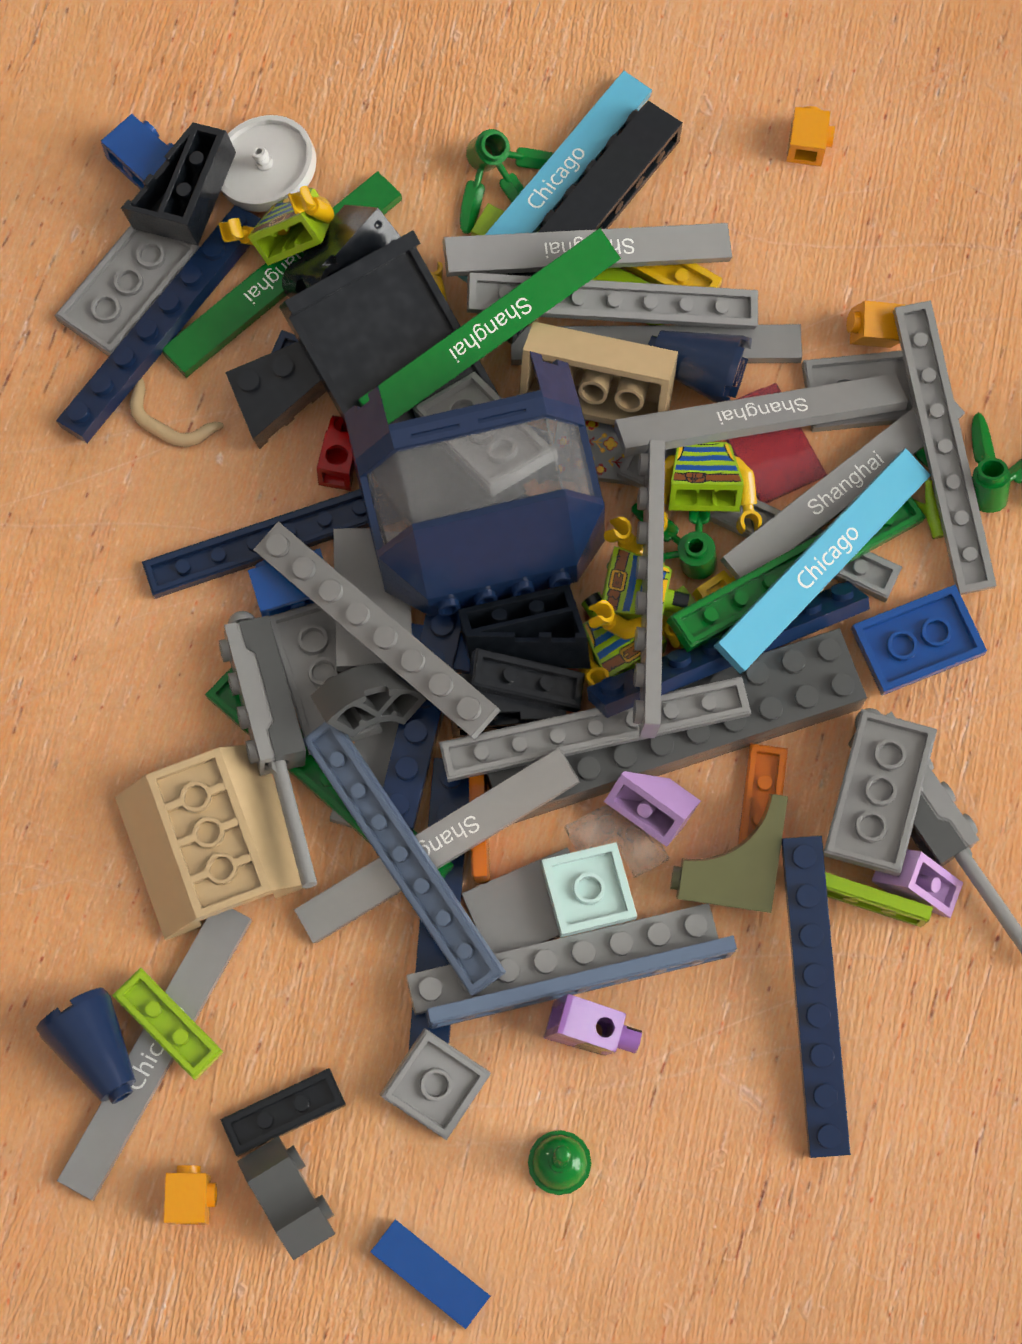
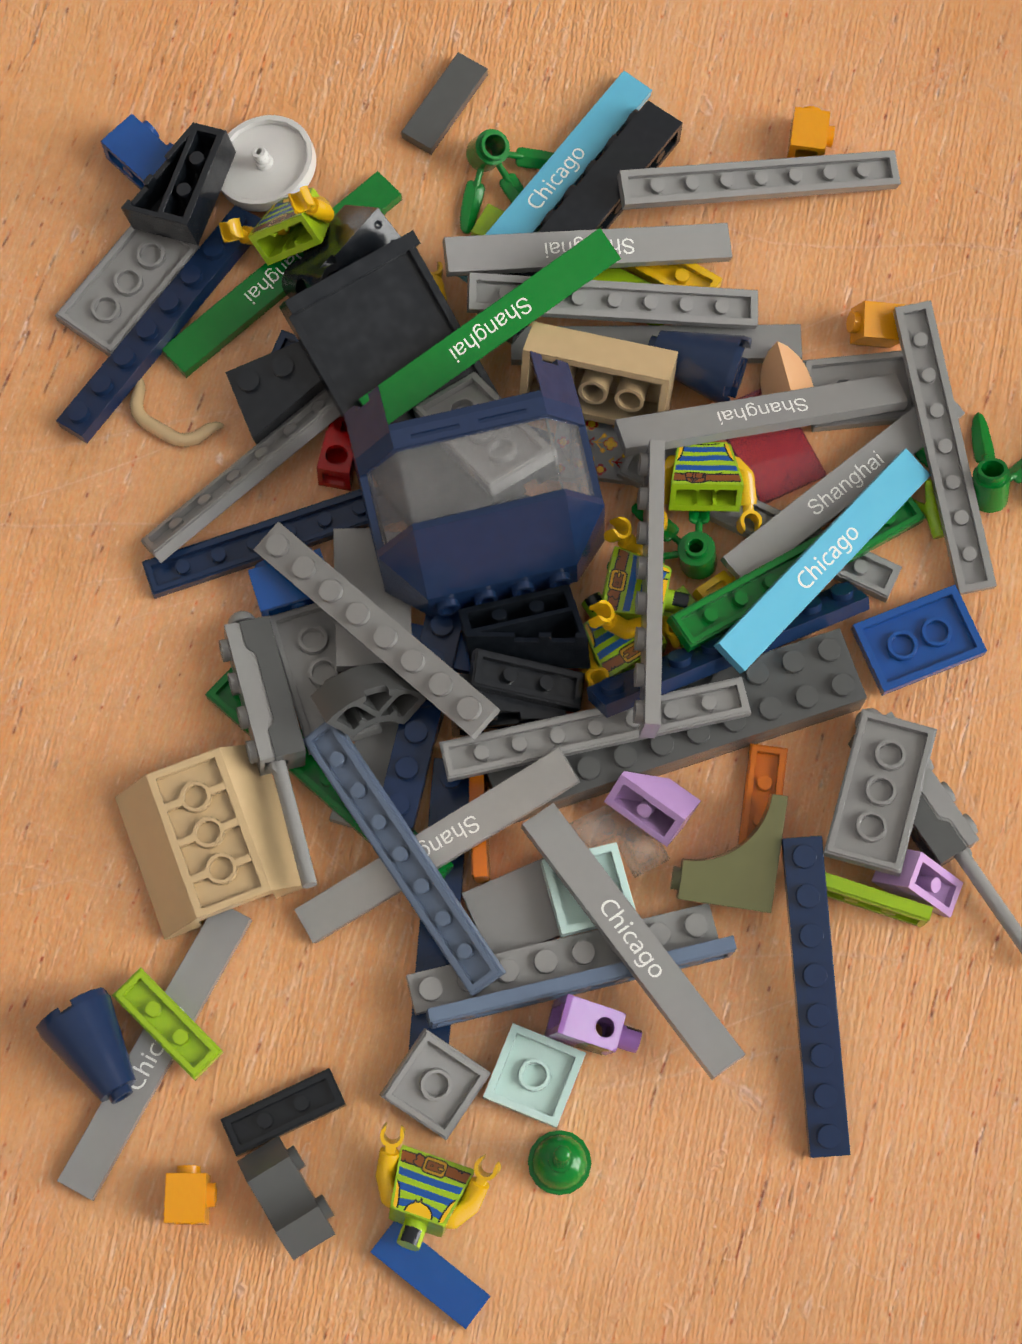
(241, 477): none -> light grey tile
(427, 1190): none -> torso
(444, 103): none -> dark grey tile
(534, 1075): none -> light aqua plate
(633, 941): none -> light grey tile
(758, 179): none -> light grey plate
(783, 371): none -> light nougat brick

